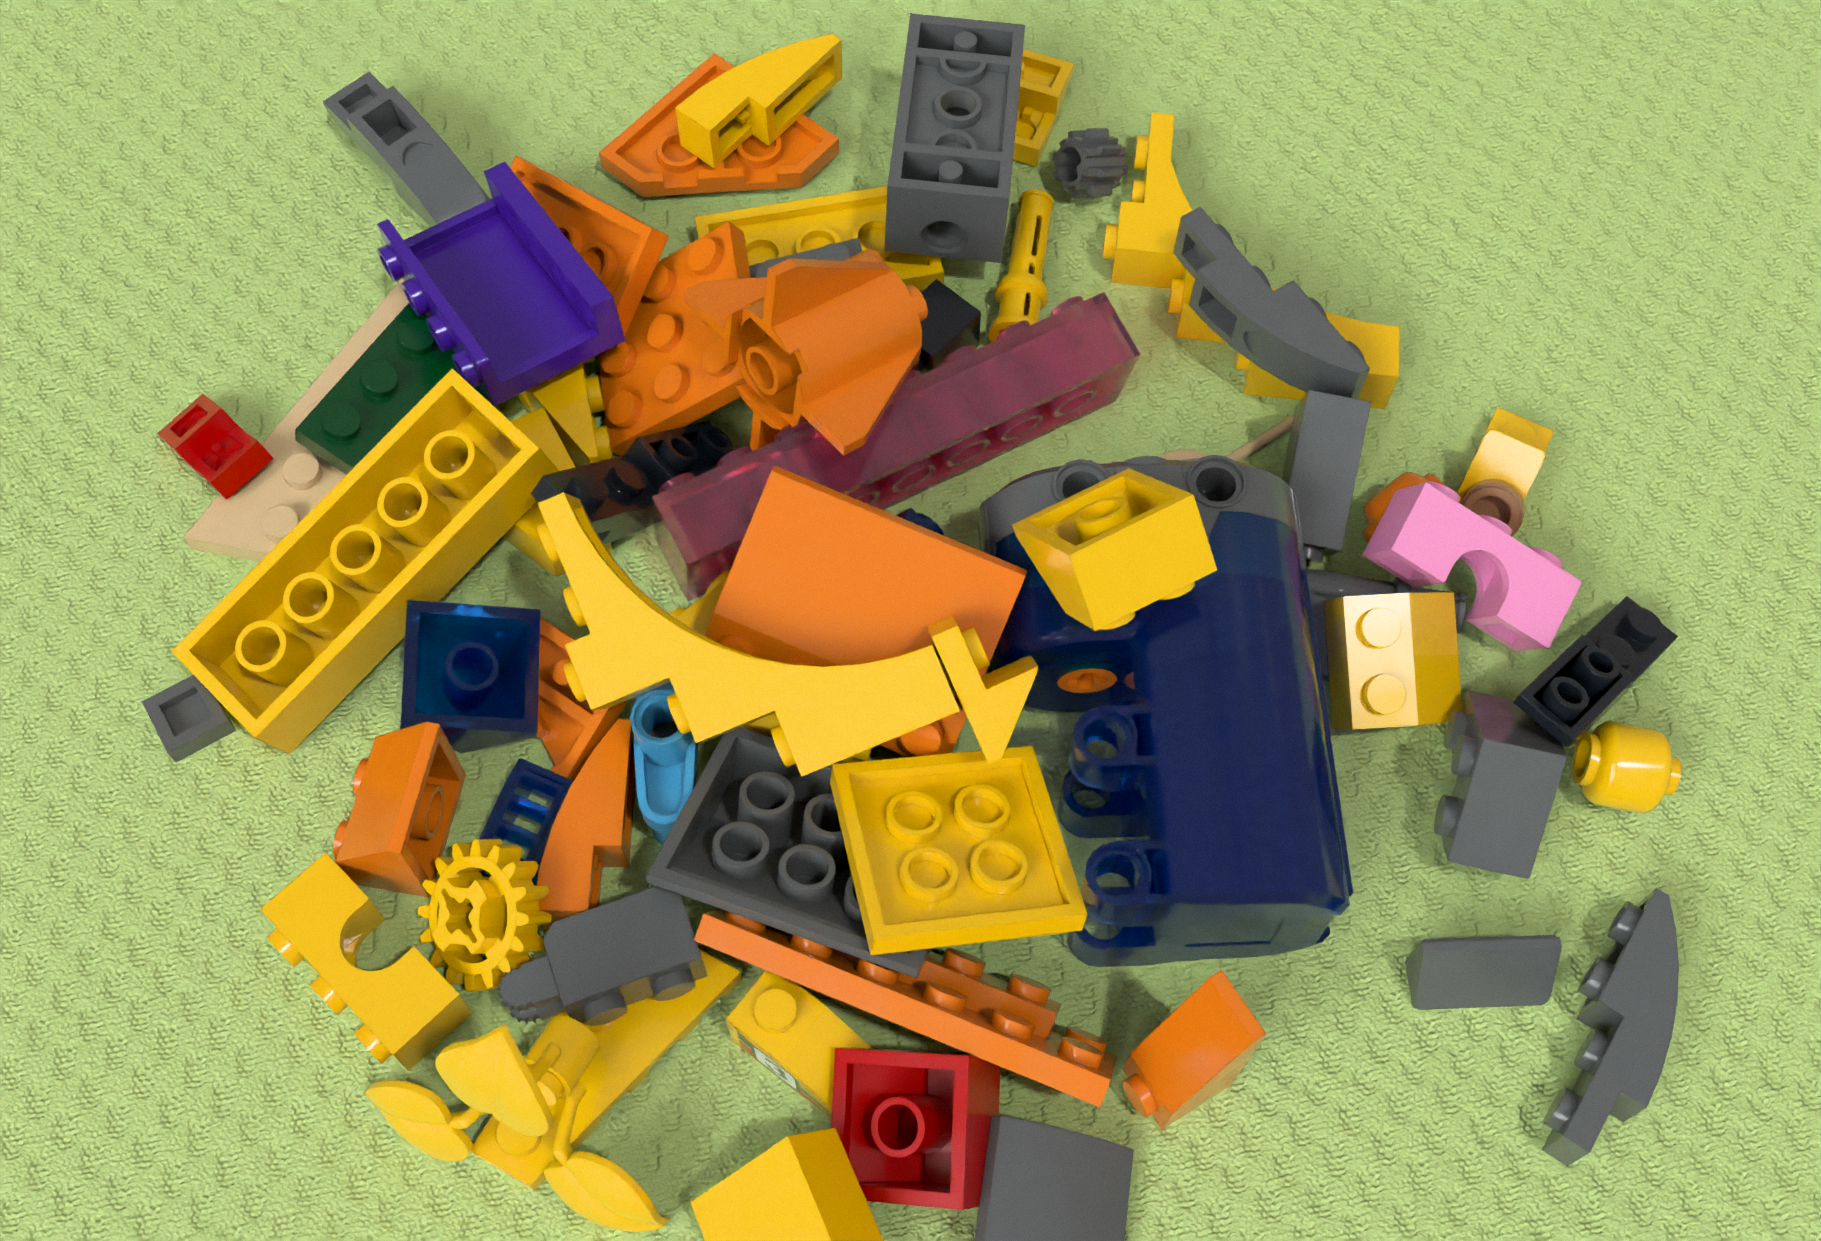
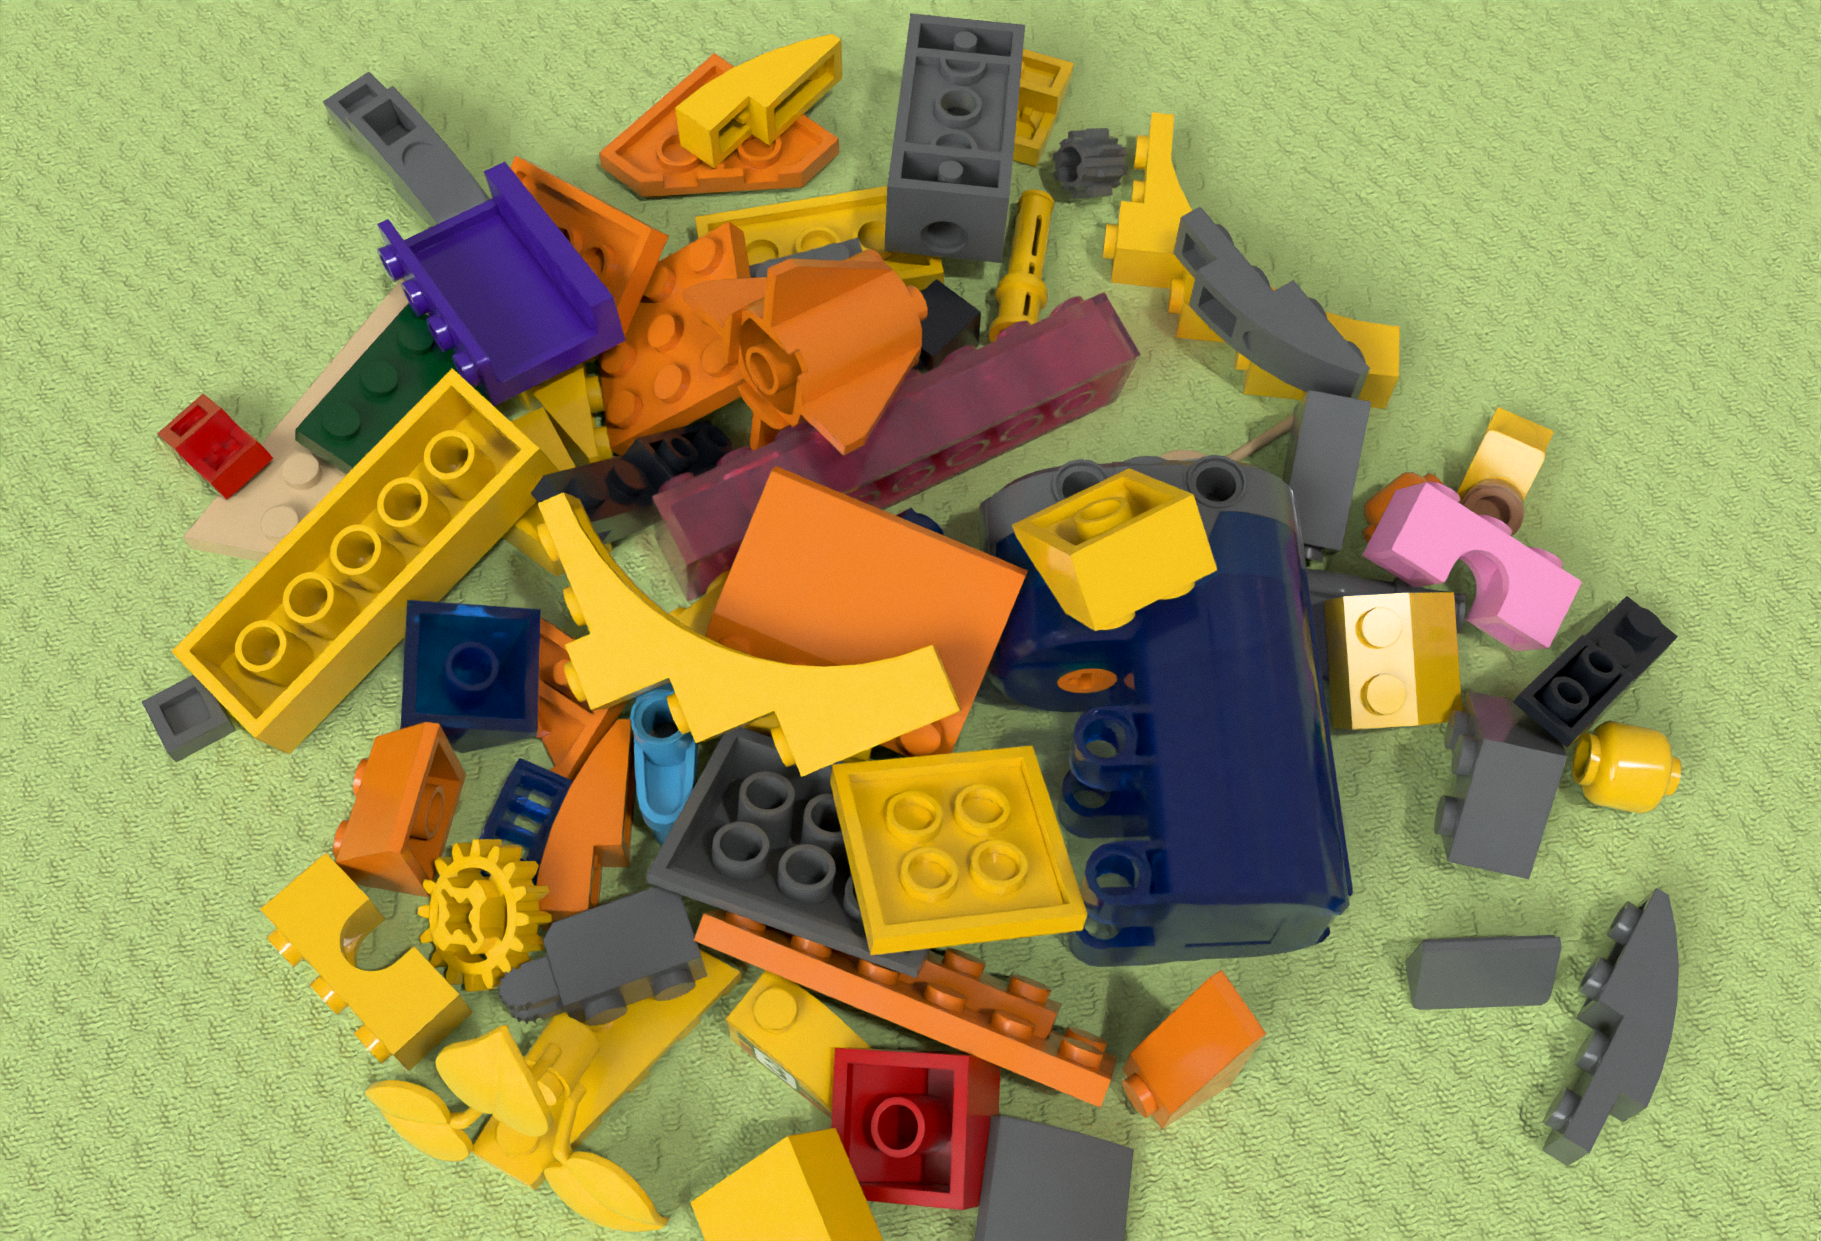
(989, 700): yellow slope -> none

